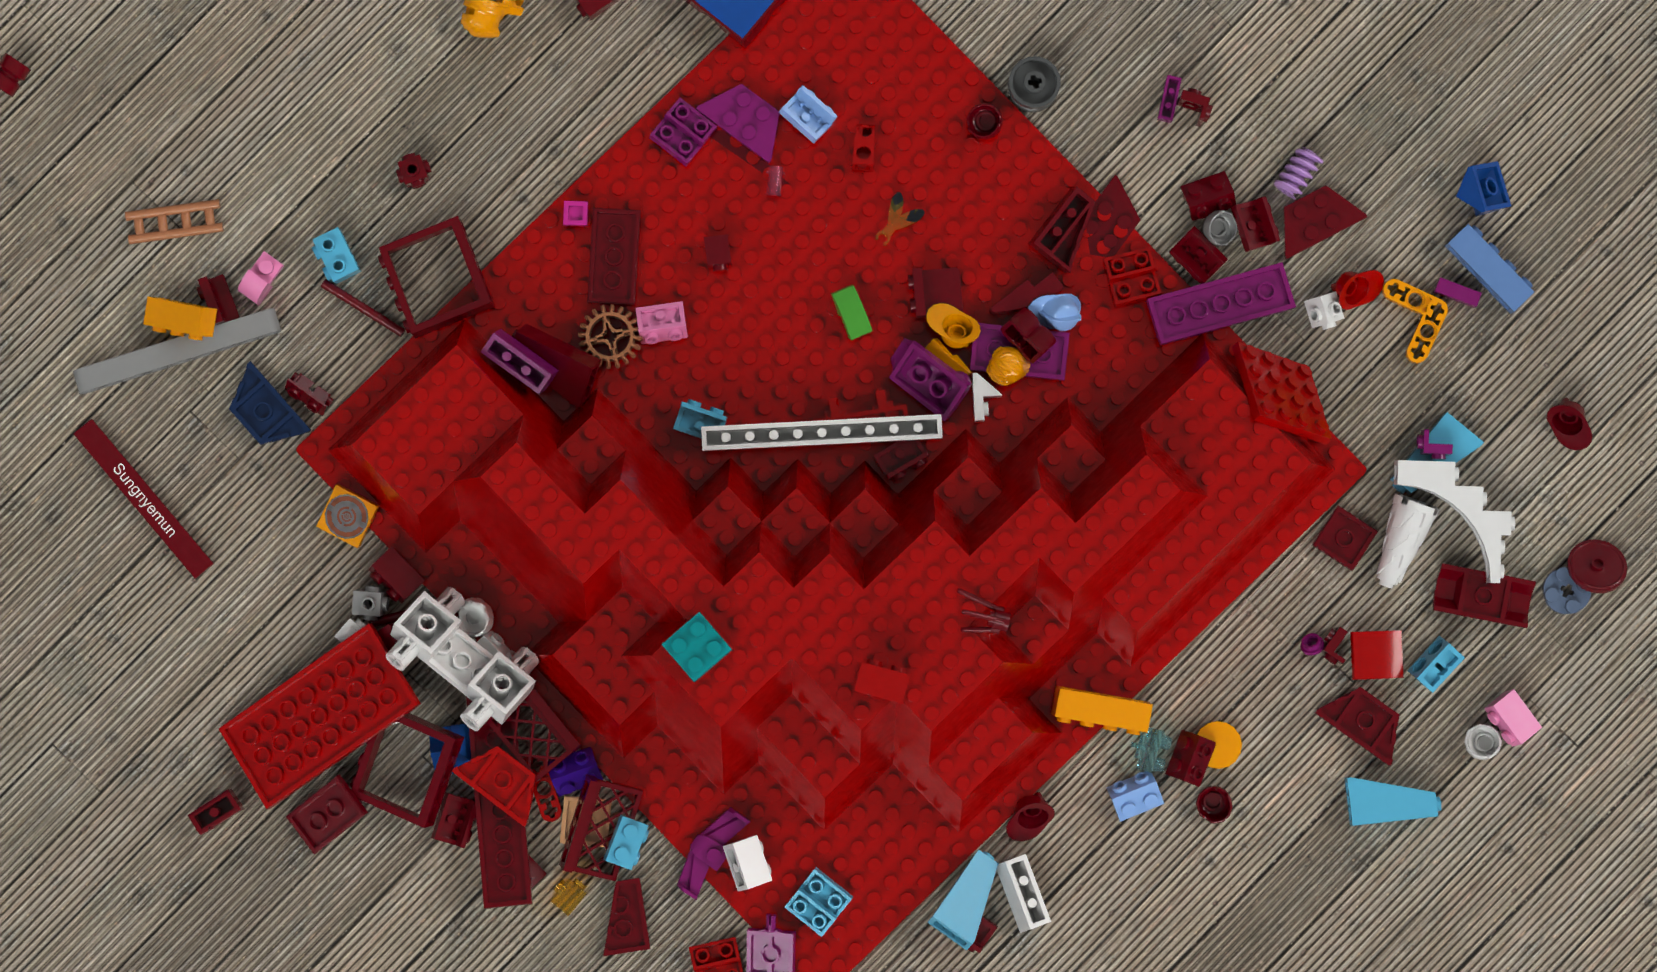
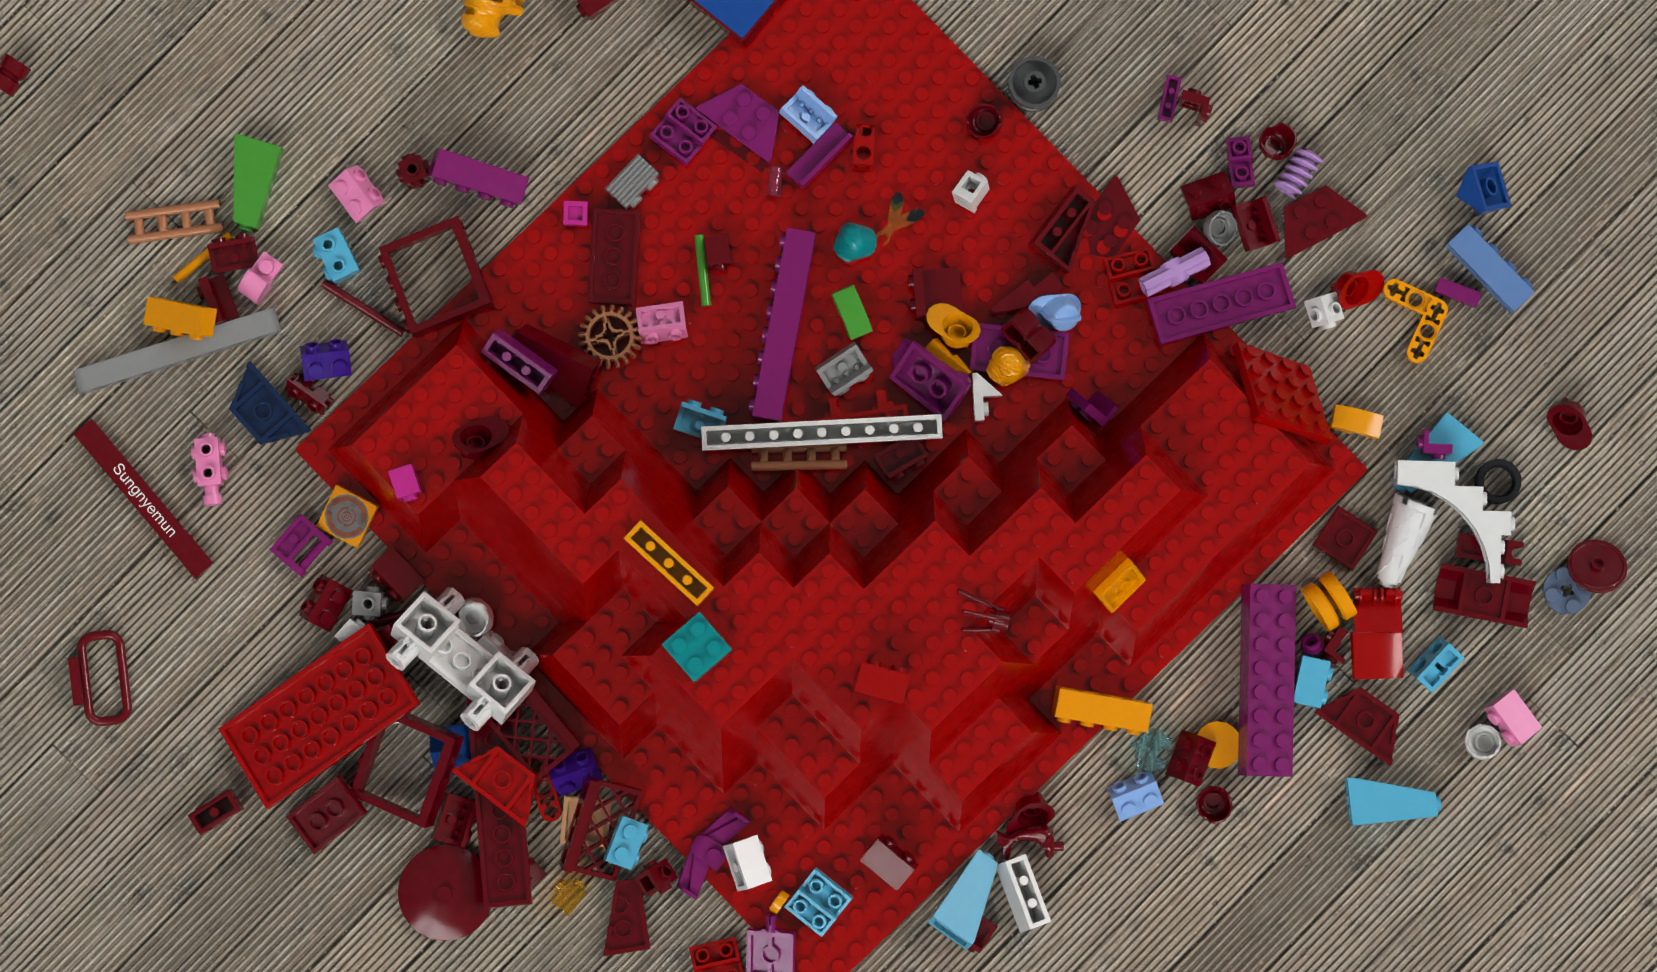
(81, 680): none -> dark red bar
(196, 262): none -> light orange bar
(211, 461): none -> bright pink brick
(232, 254): none -> dark red bracket
(254, 177): none -> bright green slope
(295, 539): none -> magenta plate
(325, 360): none -> dark purple bracket
(325, 602): none -> dark red bracket
(356, 193): none -> bright pink bracket
(405, 483): none -> dark pink brick
(443, 892): none -> dark red dish
(477, 177): none -> magenta brick
(480, 436): none -> dark red piece
(633, 182): none -> light grey brick
(660, 874): none -> dark red brick
(669, 563): none -> light orange brick
(702, 270): none -> bright green bar
(779, 902): none -> light orange tile
(783, 327): none -> magenta brick
(810, 463): none -> nougat bar
(819, 155): none -> magenta panel
(844, 369): none -> light grey bracket
(854, 242): none -> teal hair
(889, 861): none -> brick
(968, 183): none -> white brick
(1038, 833): none -> dark red animal
(1096, 407): none -> magenta bracket
(1119, 585): none -> light orange tile
(1174, 272): none -> lavender piece
(1240, 162): none -> magenta slope
(1267, 680): none -> magenta brick
(1277, 141): none -> dark red hair
(1311, 681): none -> medium azure brick
(1330, 600): none -> light orange wheel
(1356, 421): none -> light orange slope
(1378, 610): none -> red hinge
(1469, 548): none -> dark red plate
(1510, 468): none -> black tyre

